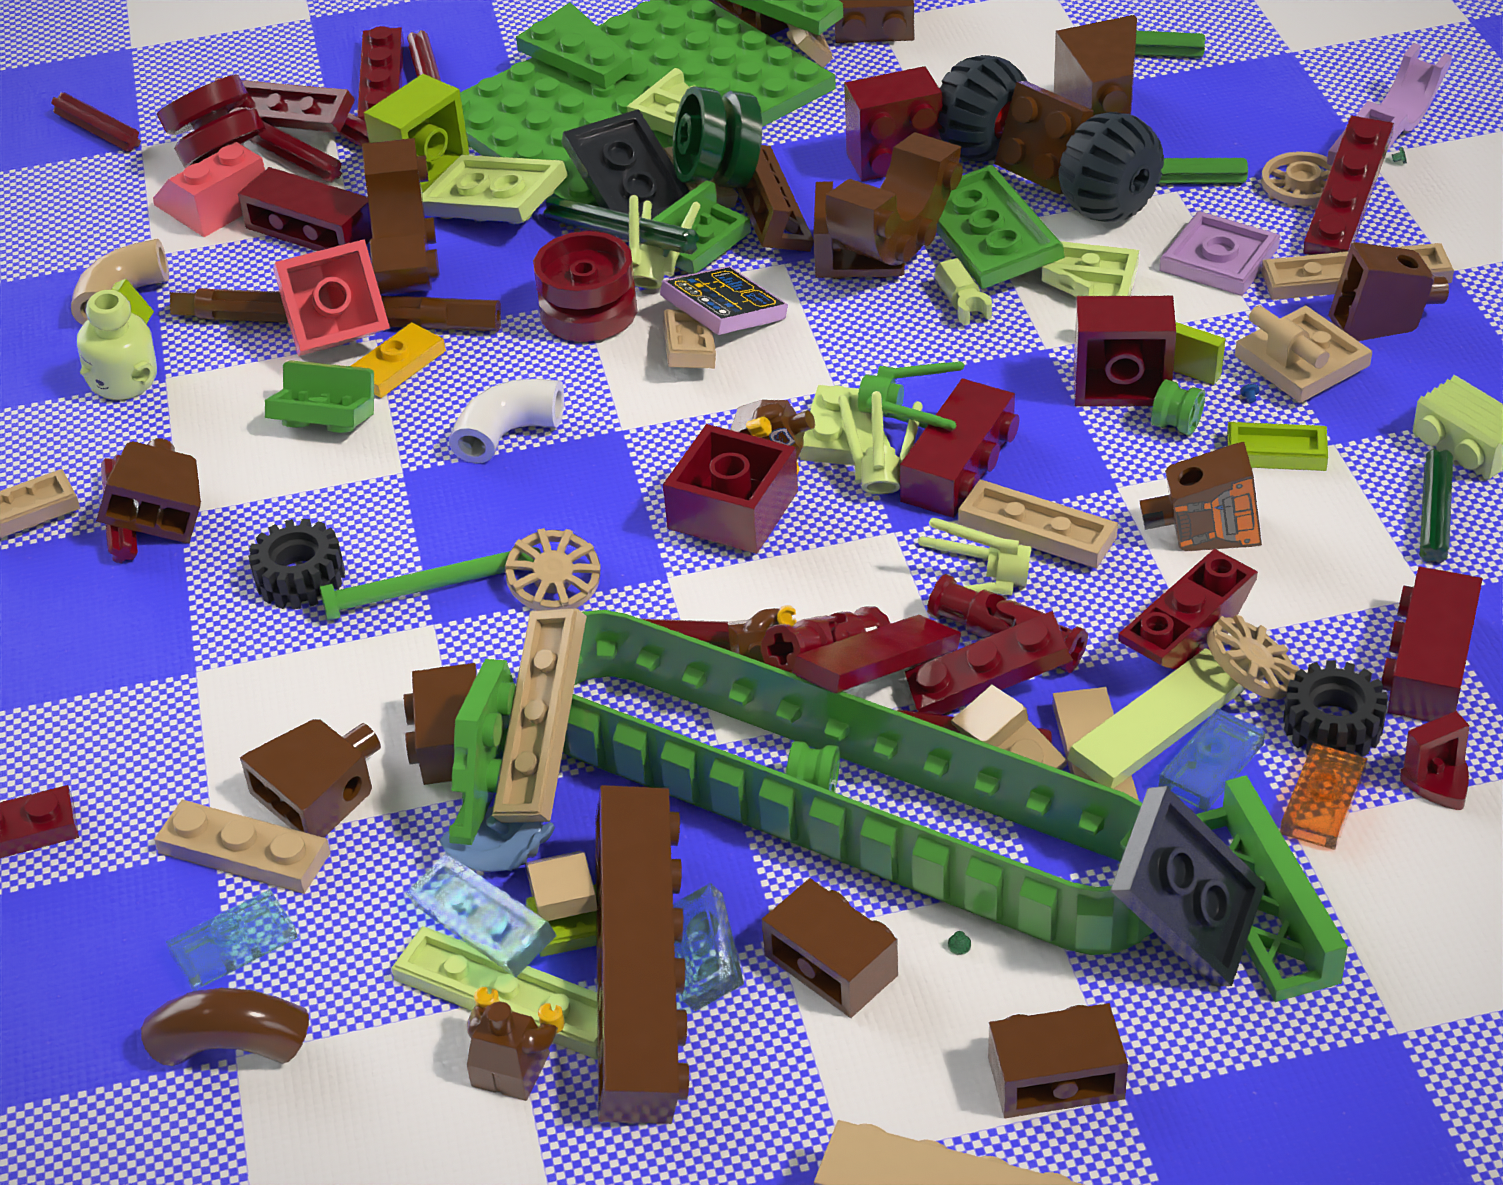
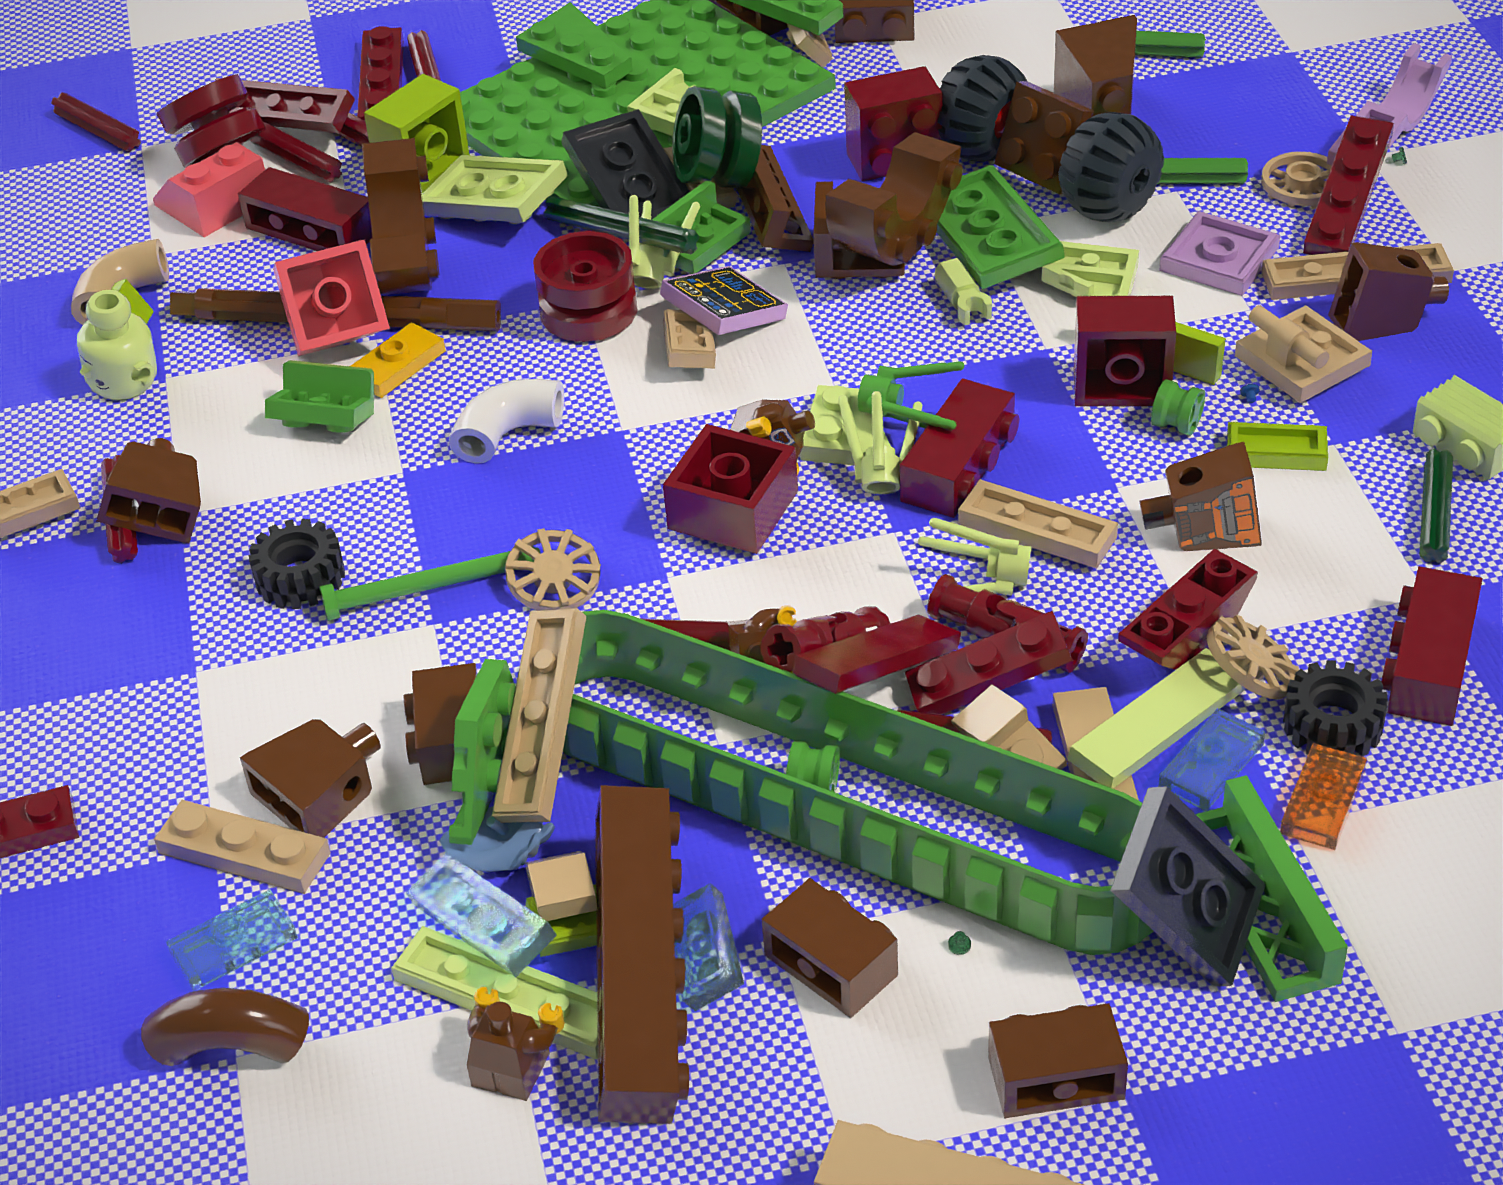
(1437, 762): dark red tile -> none

